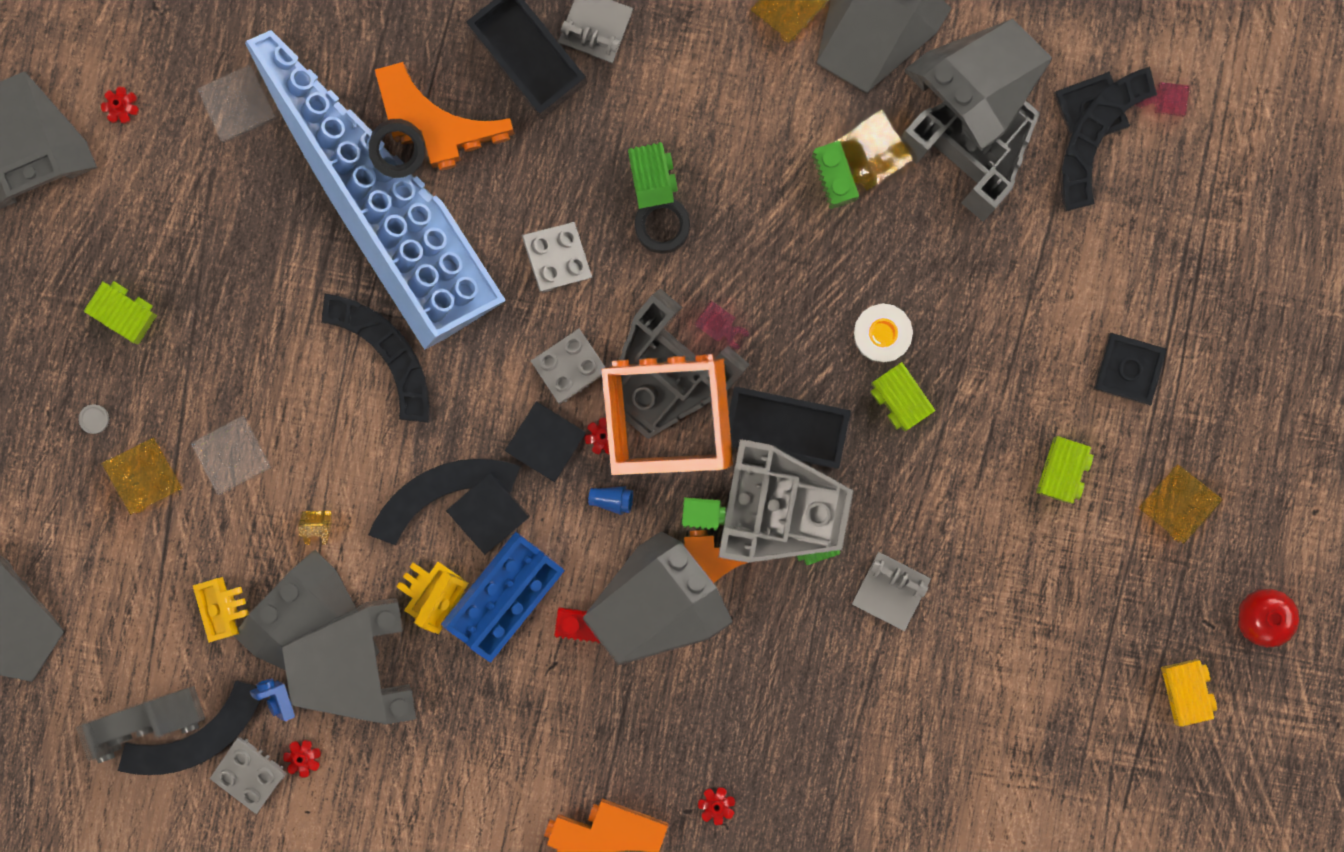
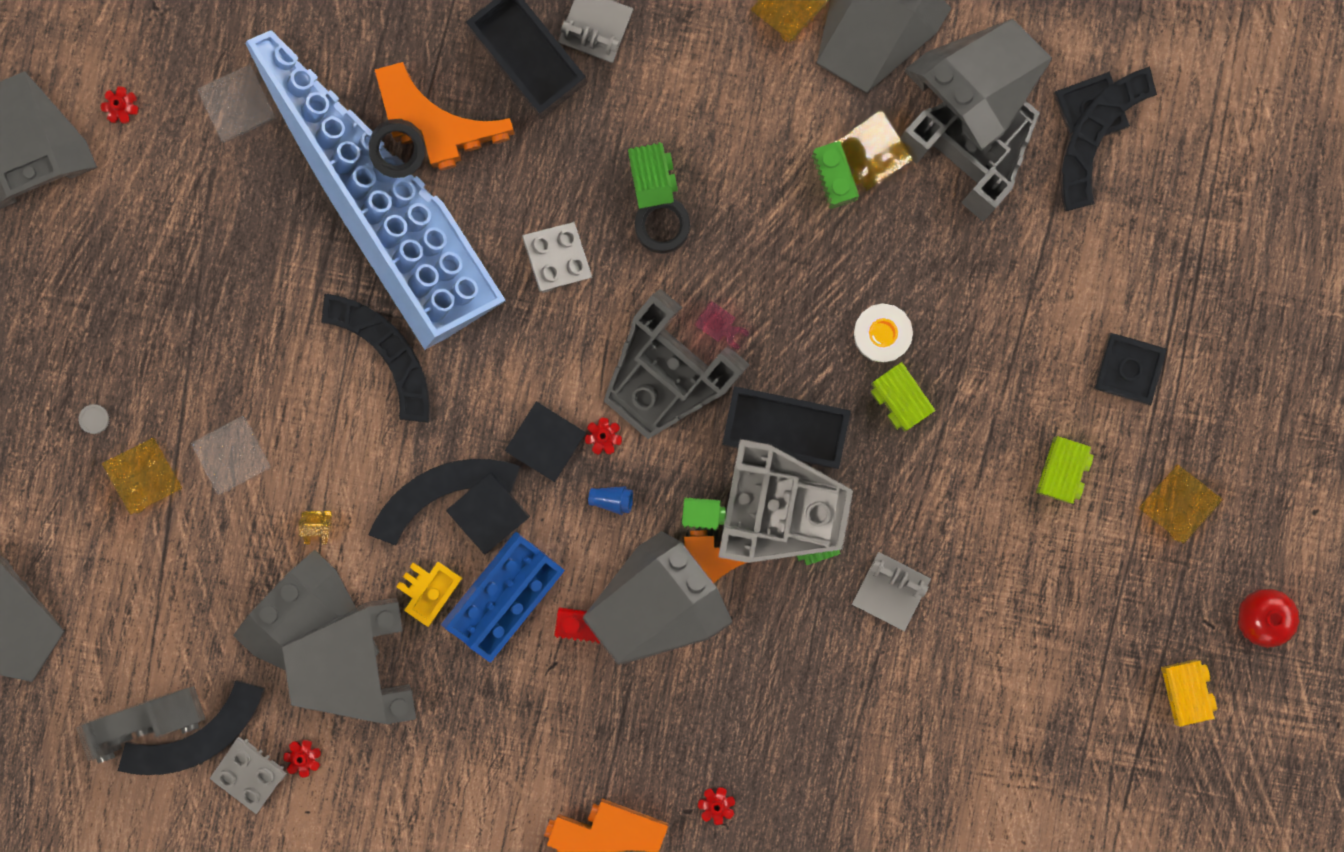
(120, 312): lime brick -> none
(219, 608): yellow hinge -> none
(279, 701): blue bracket -> none
(443, 598): yellow hinge -> none
(569, 366): light grey hinge -> none
(616, 420): orange window -> none
(1170, 99): clear pink plate -> none

